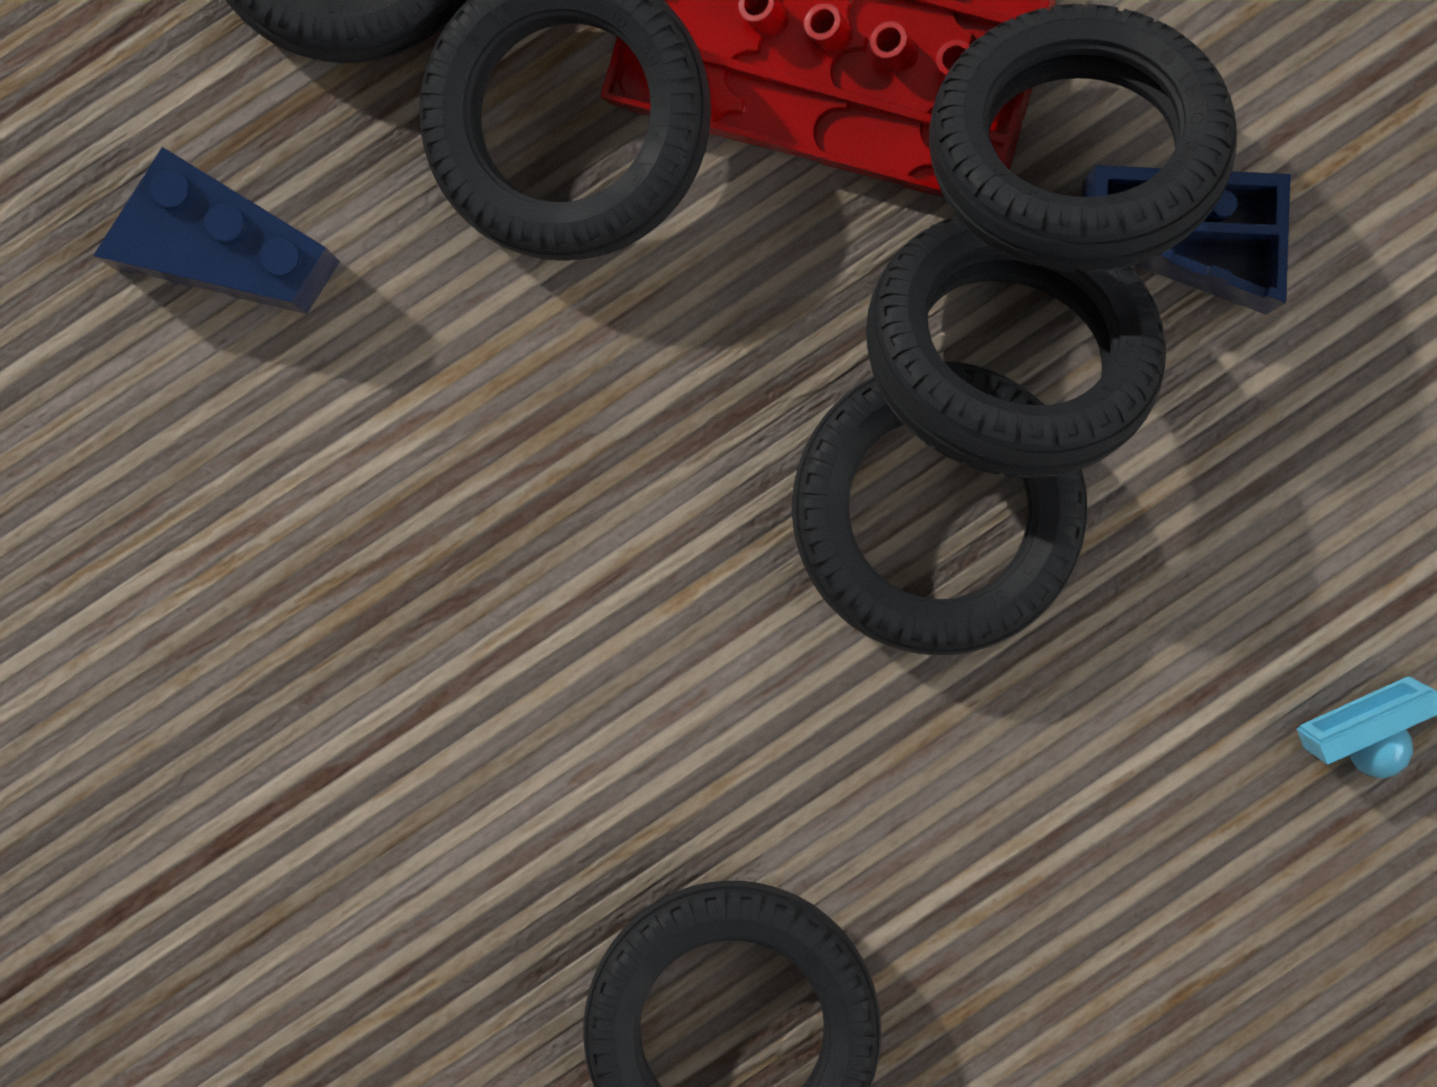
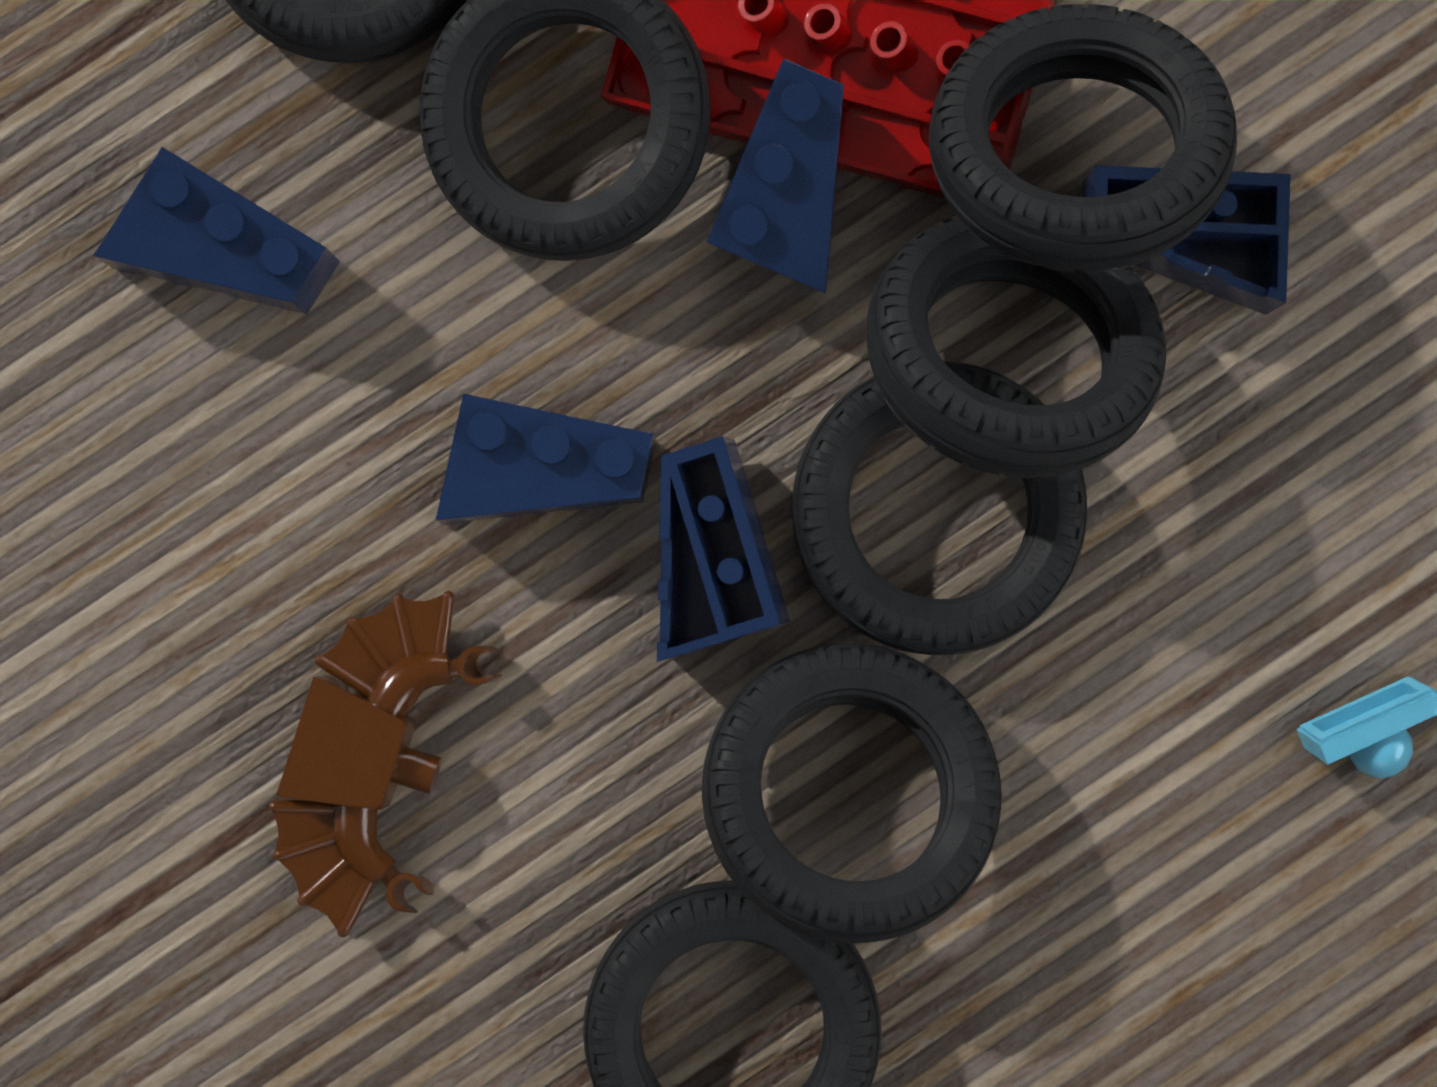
(357, 750): none -> reddish brown torso
(538, 461): none -> dark blue wedge
(712, 552): none -> dark blue wedge
(786, 180): none -> dark blue wedge
(940, 721): none -> black tyre

